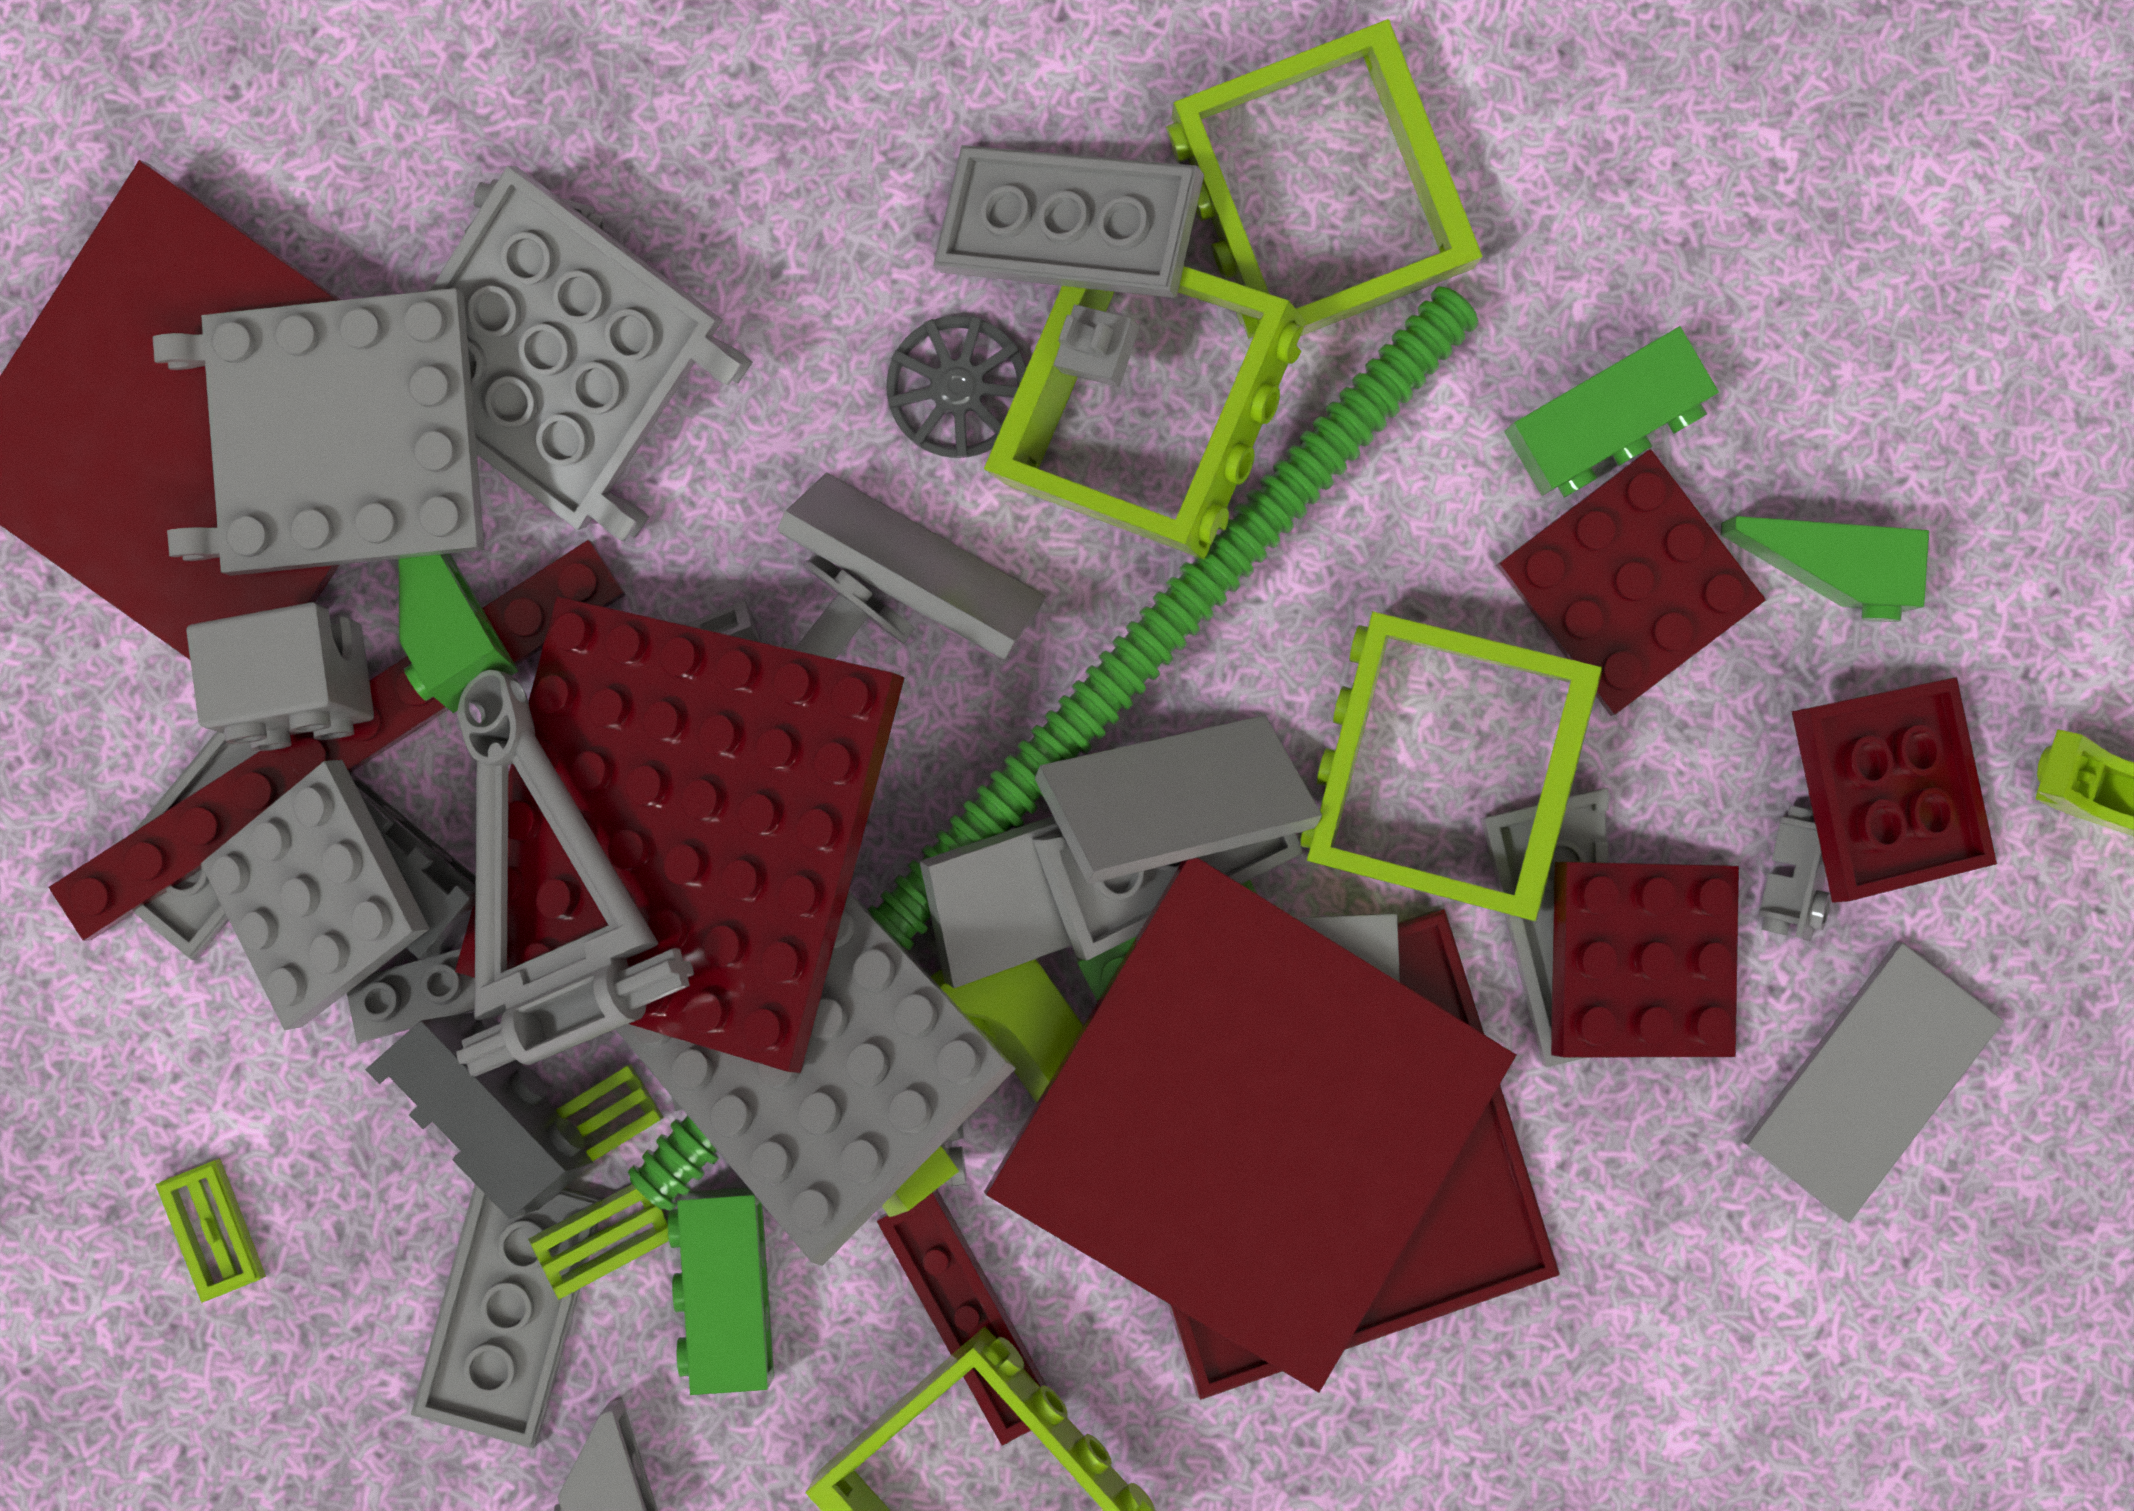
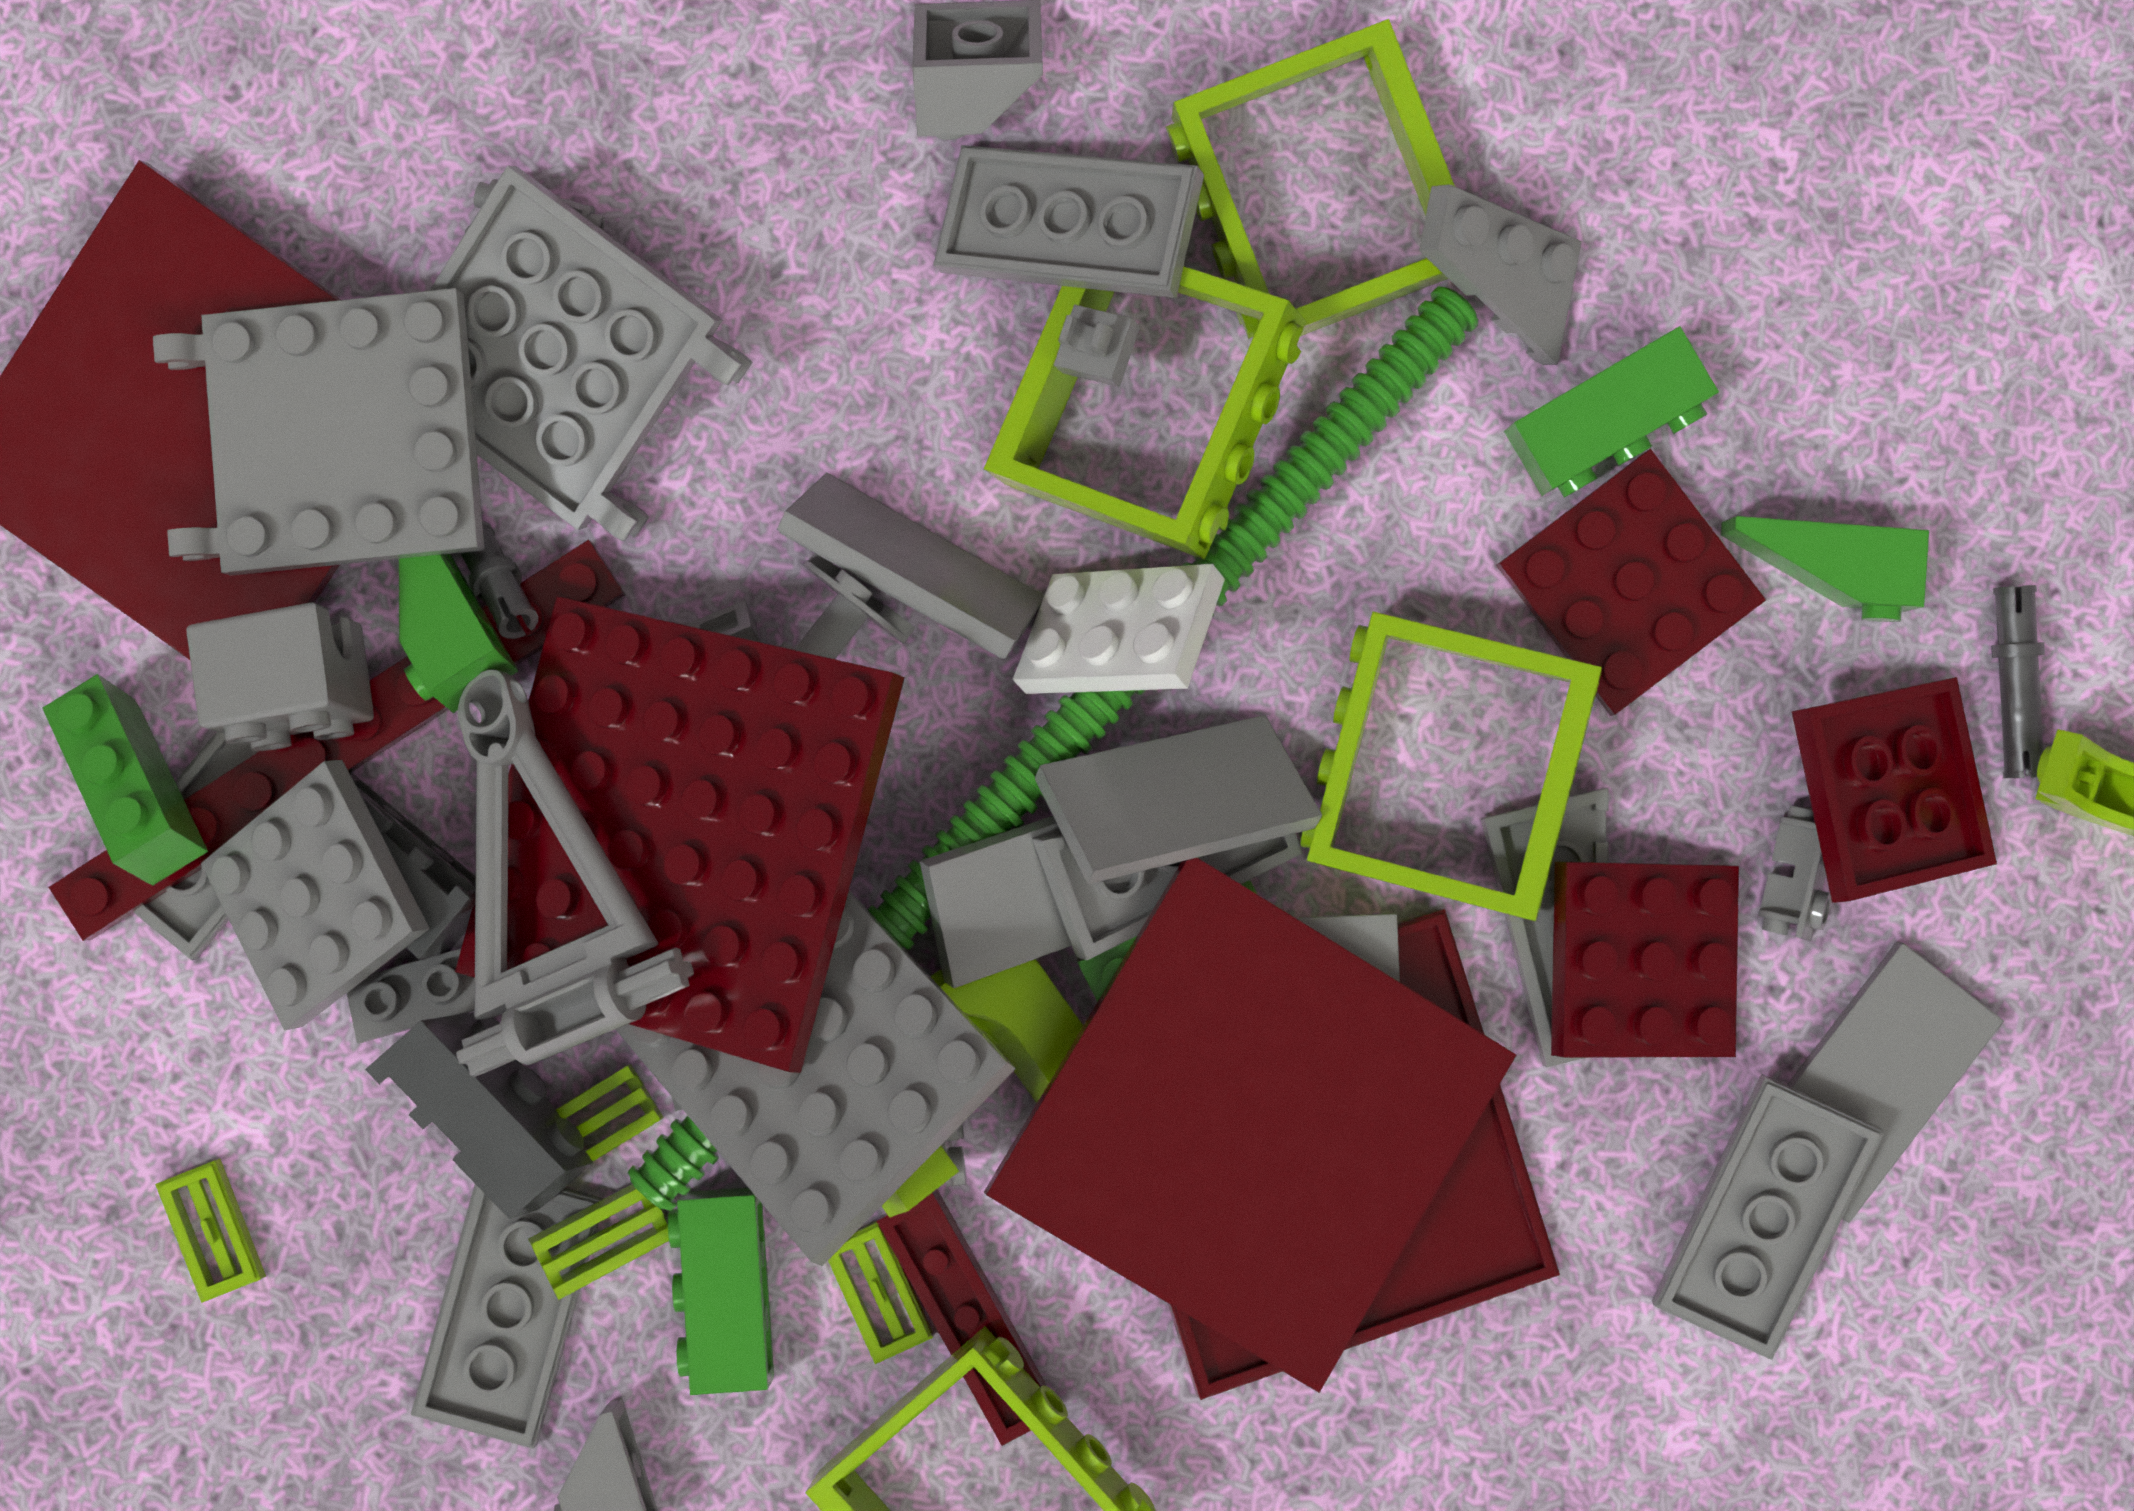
(124, 780): none -> bright green brick
(498, 583): none -> flat silver pin
(901, 1340): none -> lime tile
(954, 385): dark grey wheel -> none
(972, 63): none -> light grey slope
(1120, 630): none -> white plate
(1507, 262): none -> light grey wing
(1767, 1216): none -> light grey tile
(2019, 679): none -> flat silver pin

